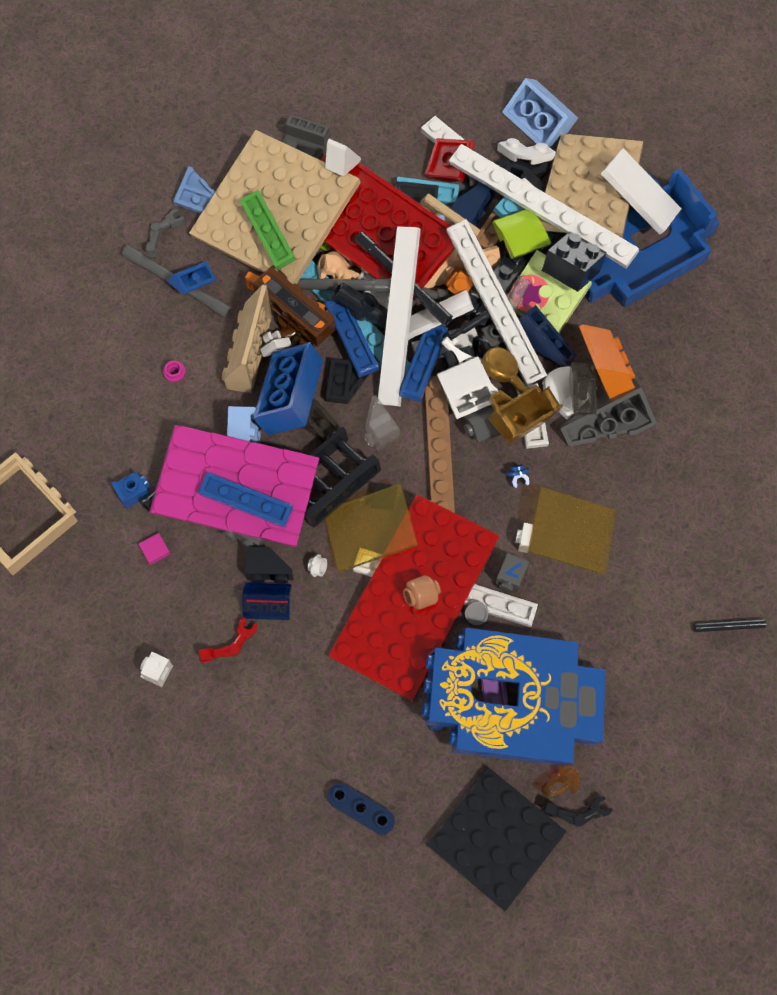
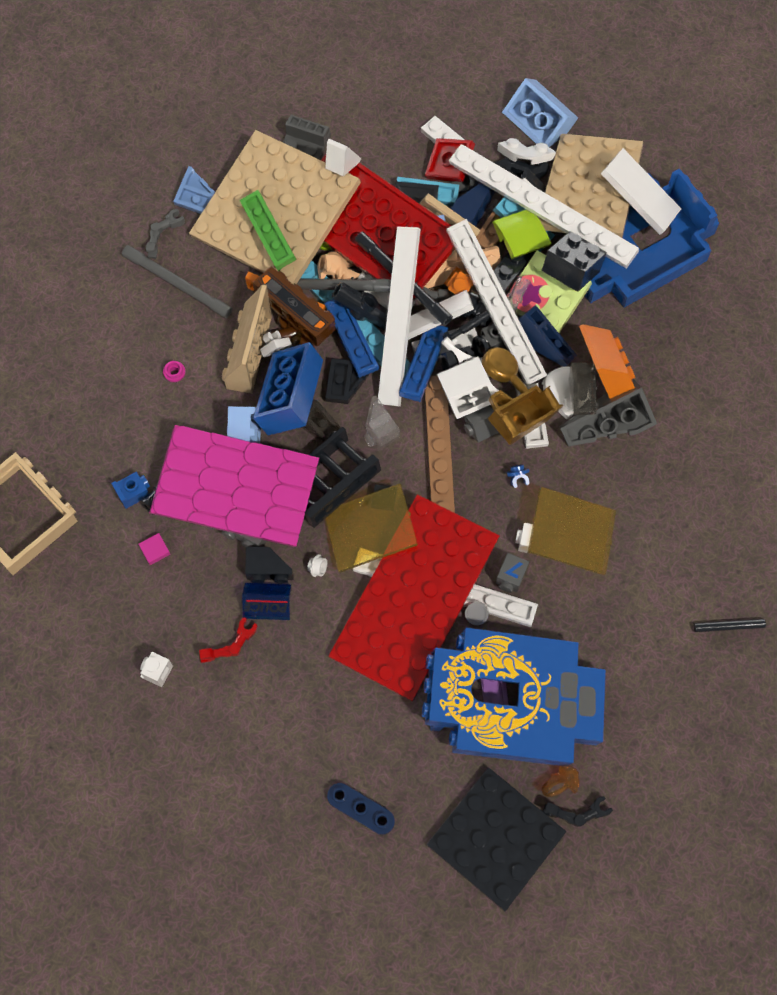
(192, 278): blue slope -> none
(246, 500): blue tile -> none
(421, 592): nougat head -> none

